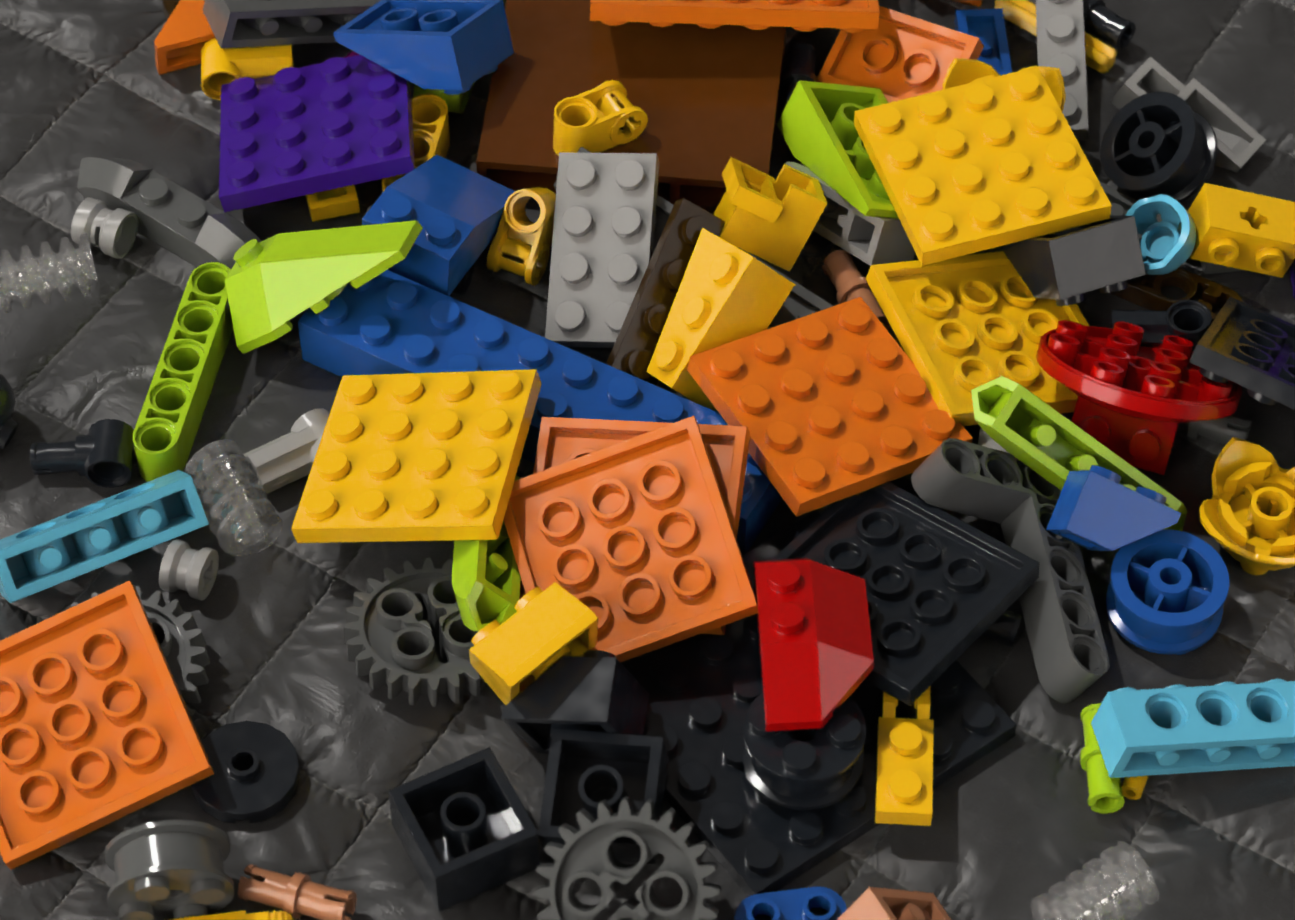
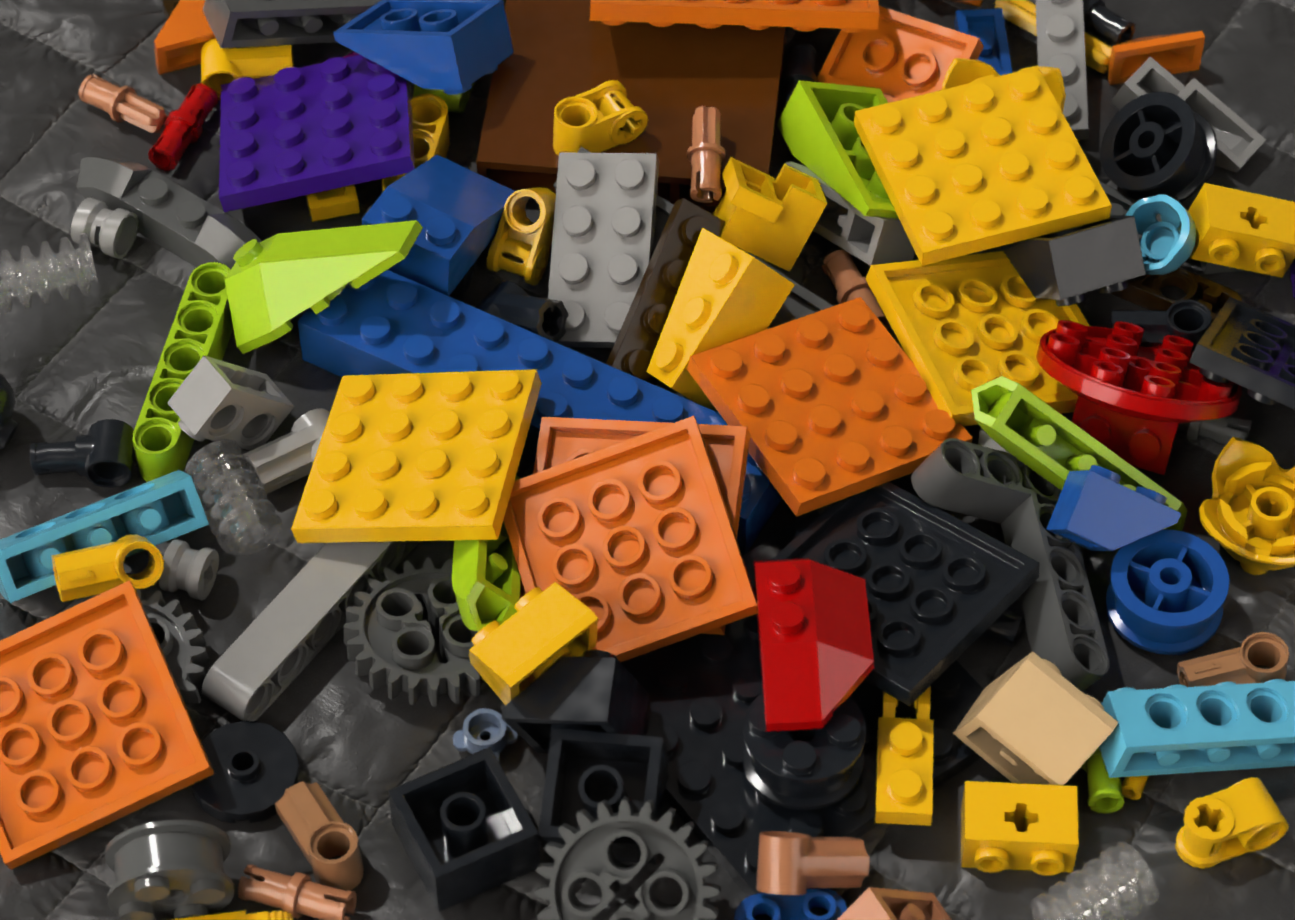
(101, 568): none -> yellow piece
(122, 103): none -> nougat axle
(183, 127): none -> red pin
(229, 403): none -> light grey brick
(297, 625): none -> light grey beam
(321, 836): none -> medium nougat piece
(480, 723): none -> sand blue plate
(534, 314): none -> black piece
(706, 155): none -> nougat axle
(797, 862): none -> nougat piece
(1019, 827): none -> yellow brick
(1035, 724): none -> tan slope
(1174, 52): none -> orange slope
(1229, 824): none -> yellow piece
(1238, 663): none -> medium nougat piece

